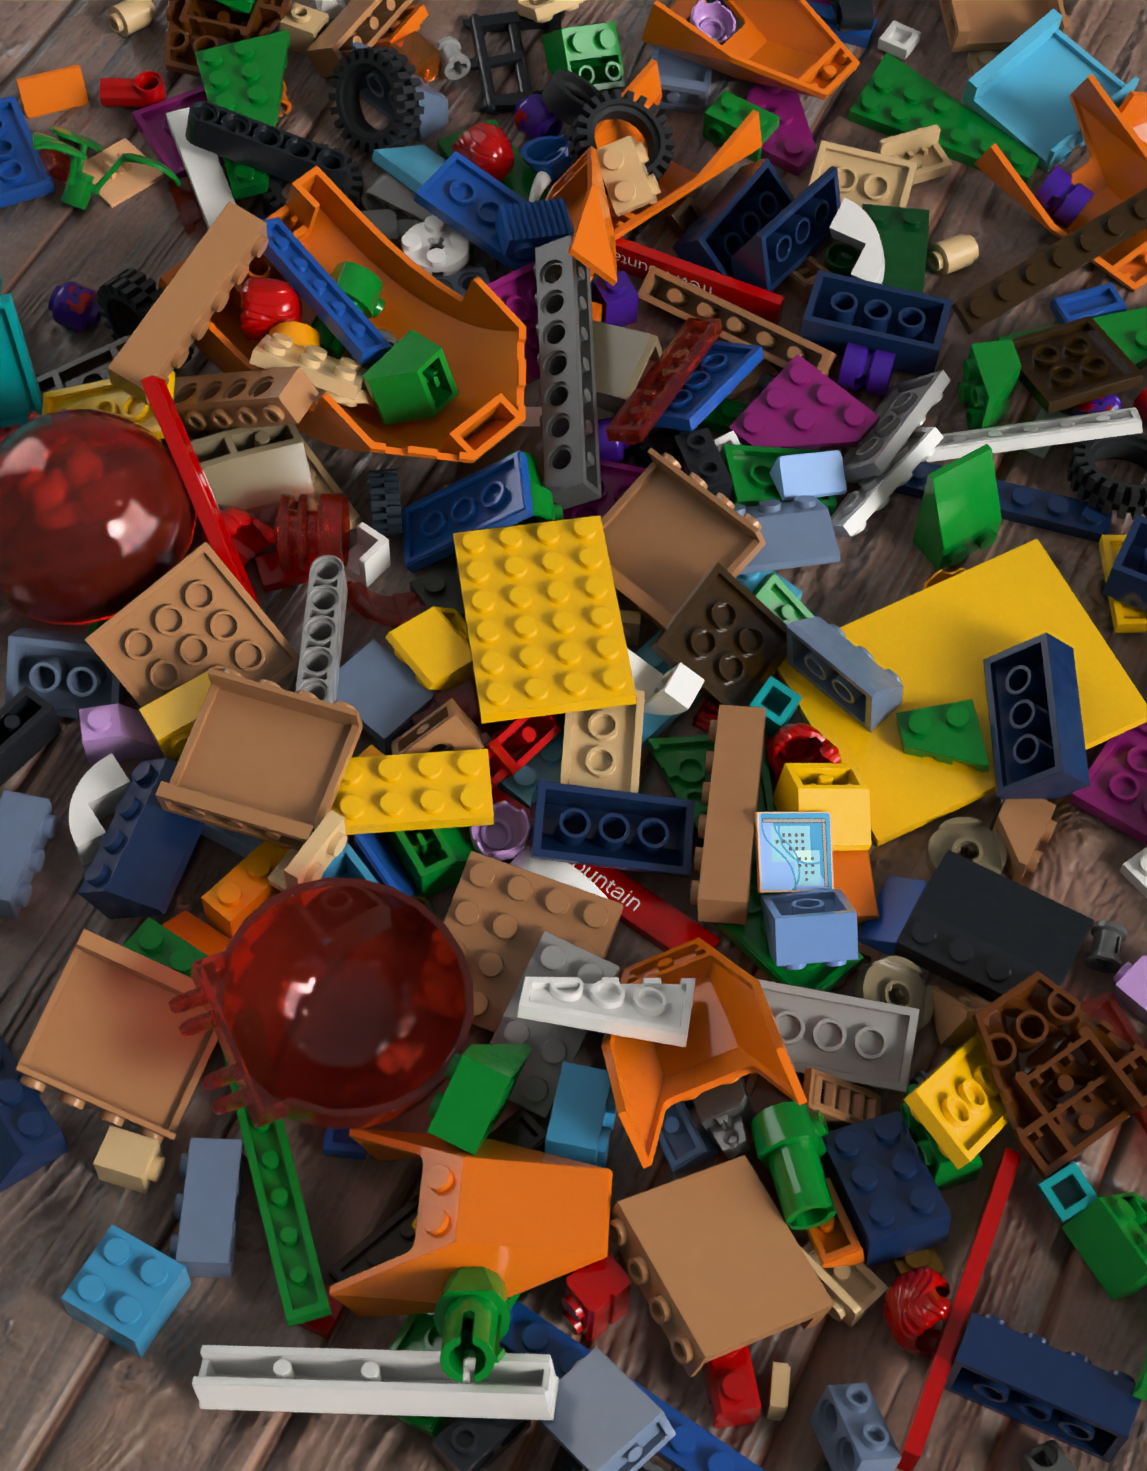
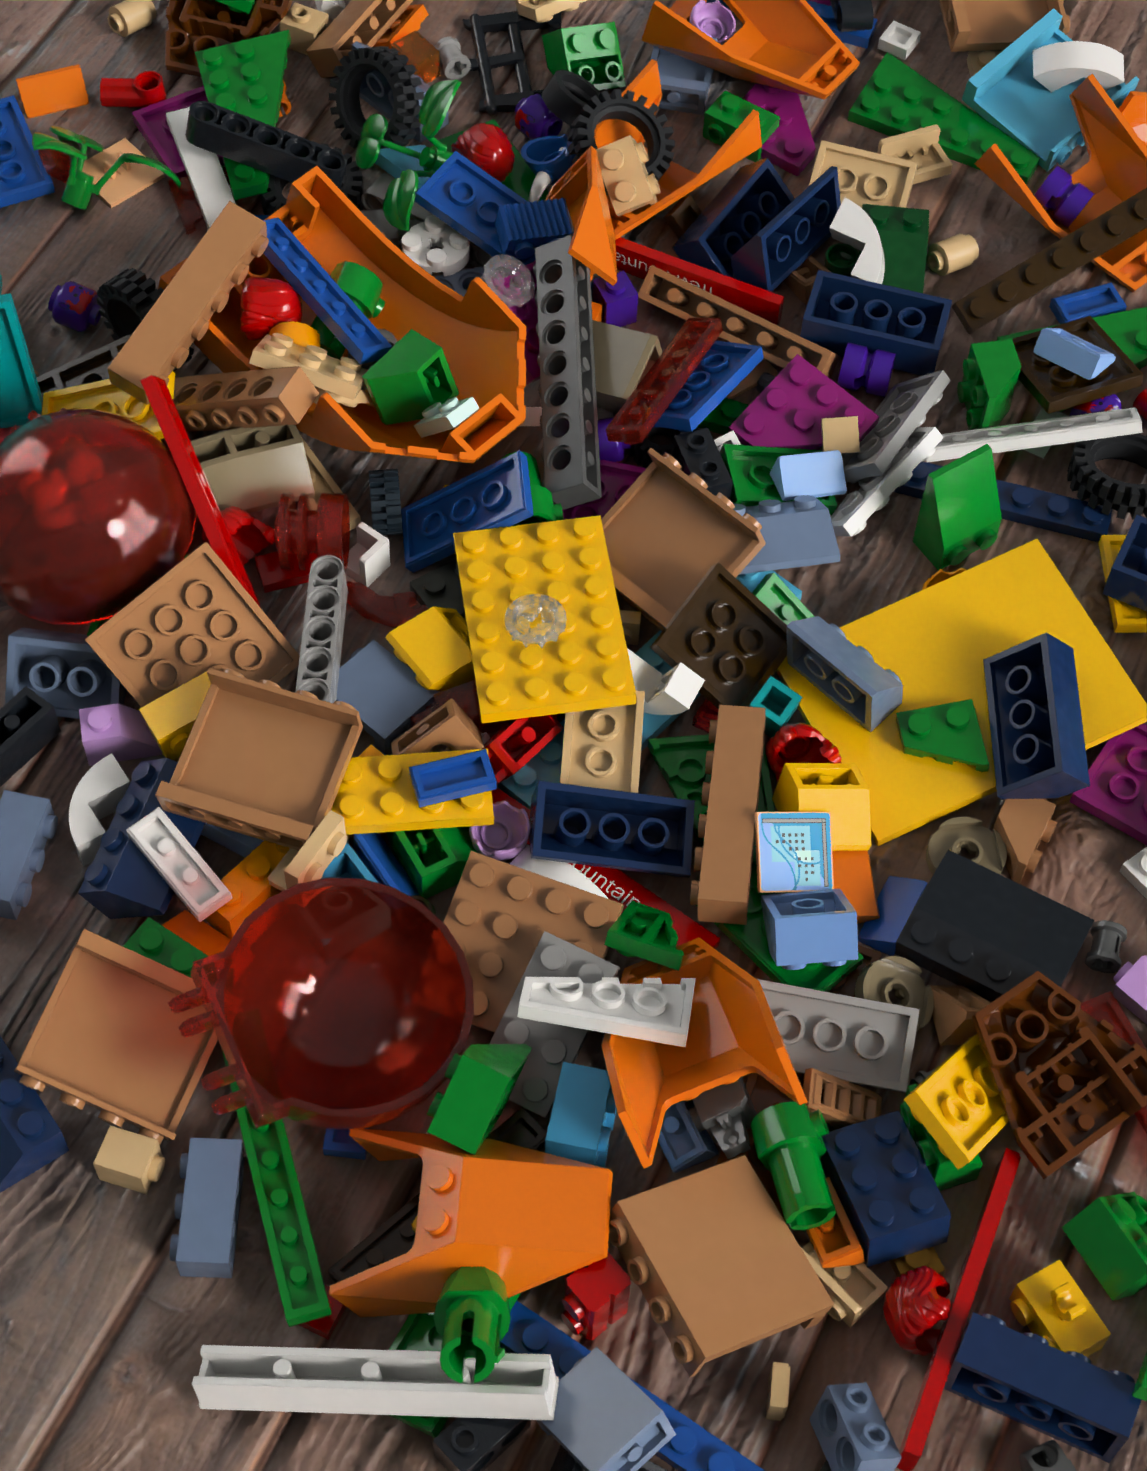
(126, 1291): dark azure brick -> none
(179, 864): none -> white tile
(402, 190): none -> green plant
(445, 416): none -> light aqua plate
(452, 778): none -> blue tile
(520, 284): none -> clear gear
(526, 610): none -> clear gear
(646, 934): none -> green wing
(732, 1389): red brick -> none
(840, 434): none -> tan tile
(1058, 1311): none -> yellow brick
(1065, 1191): teal brick -> none
(1072, 60): none -> white brick
(1072, 352): none -> light blue slope

